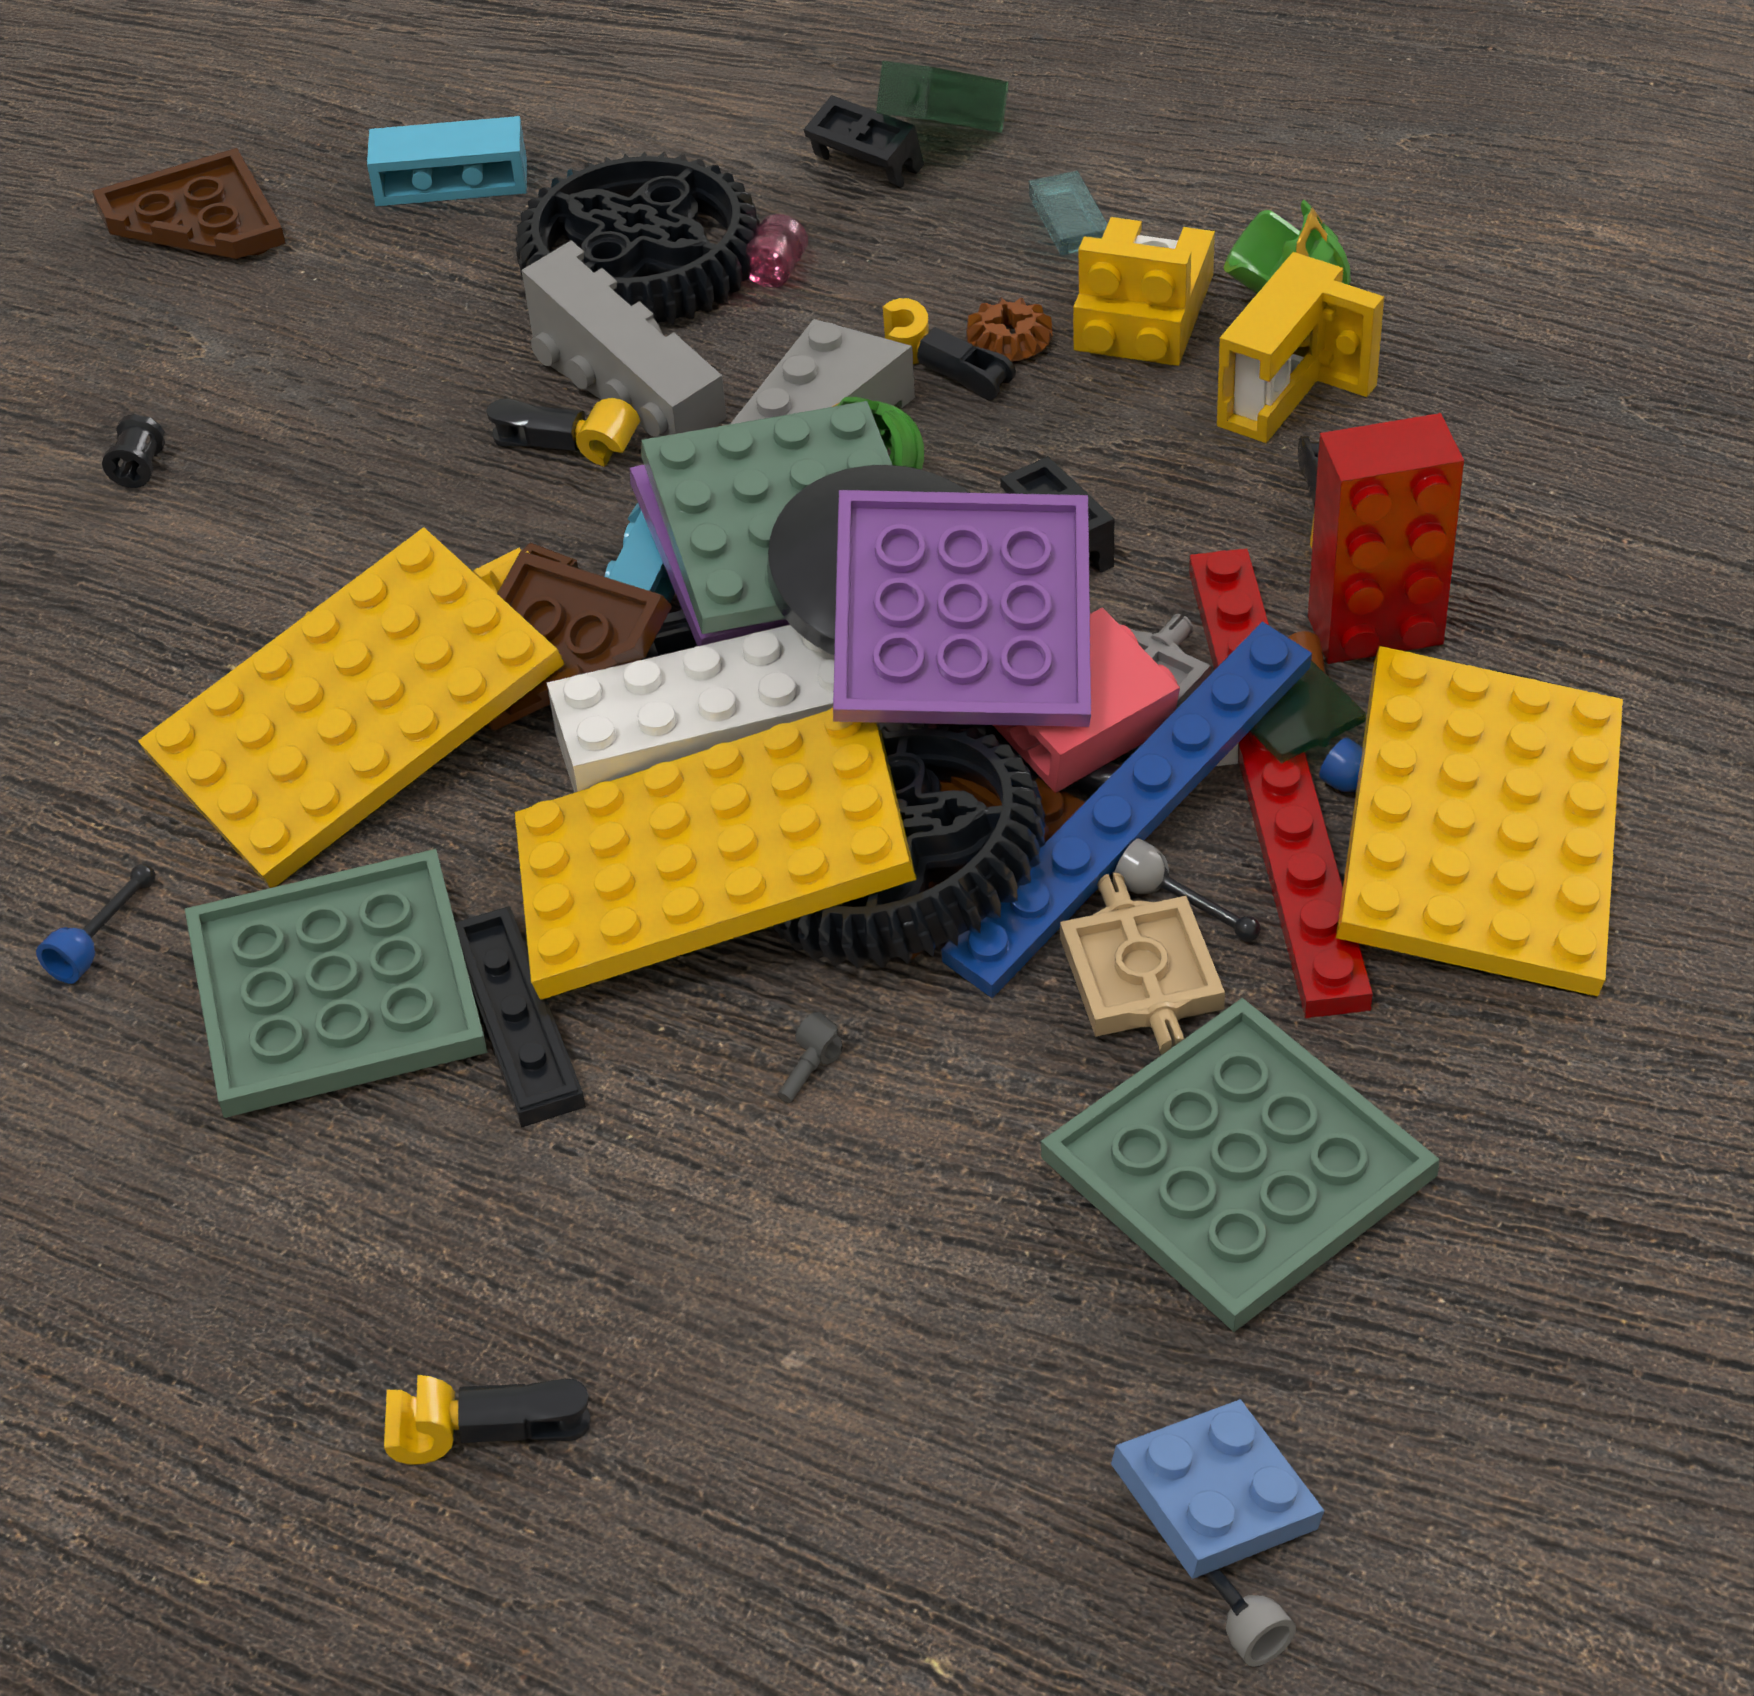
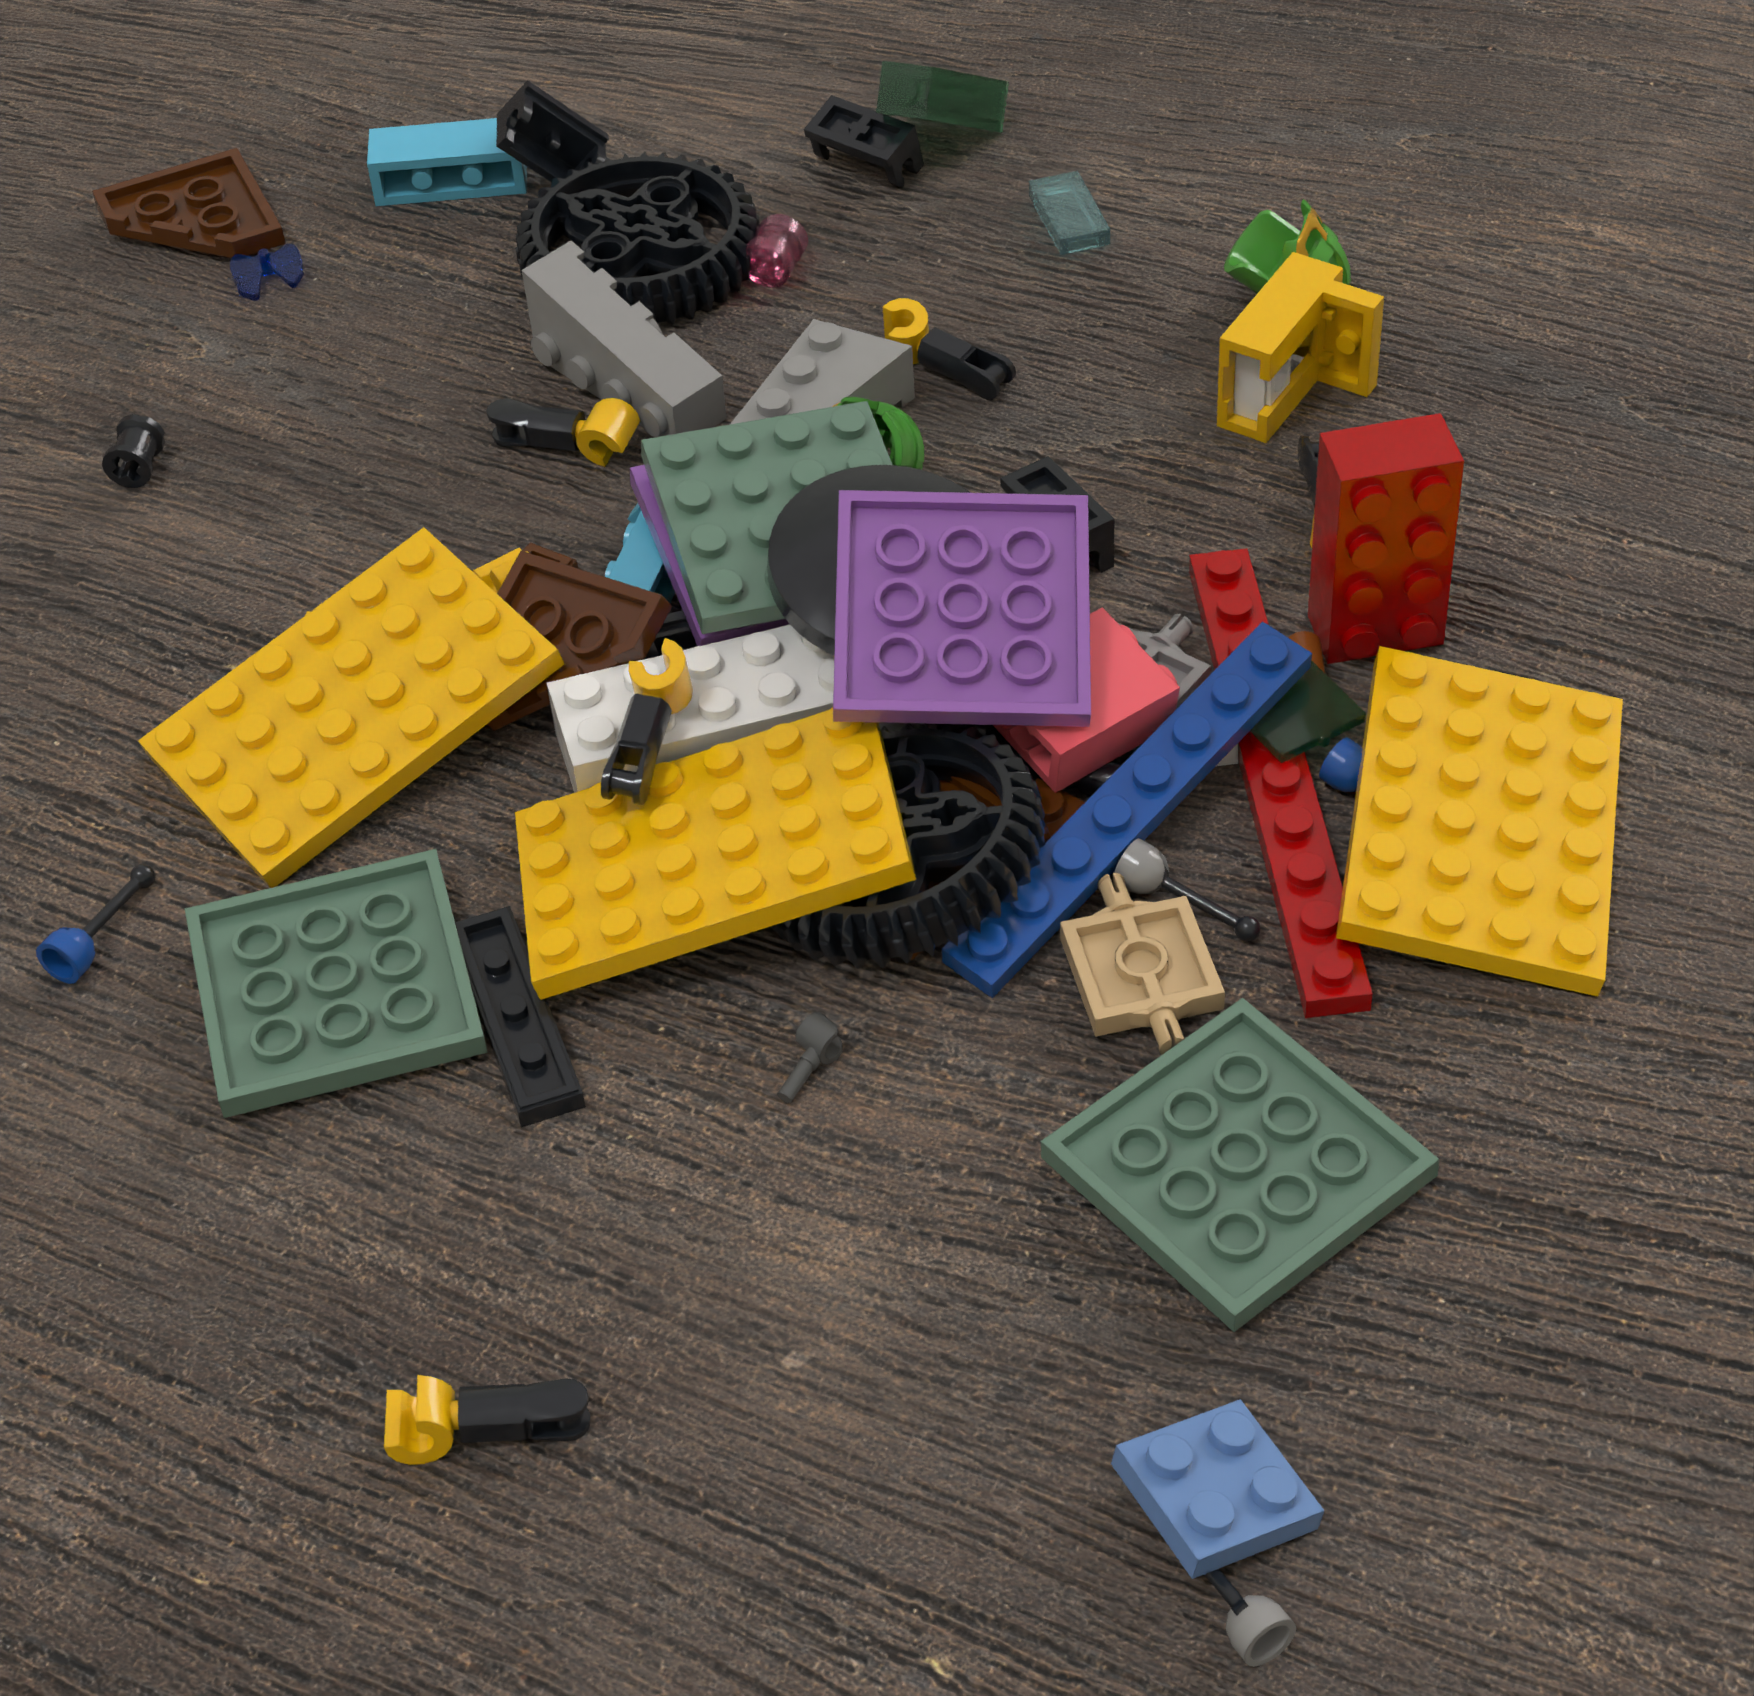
(248, 270): none -> clear blue piece
(548, 134): none -> black hinge
(646, 724): none -> black piece
(989, 331): dark orange gear -> none
(1141, 292): yellow brick -> none

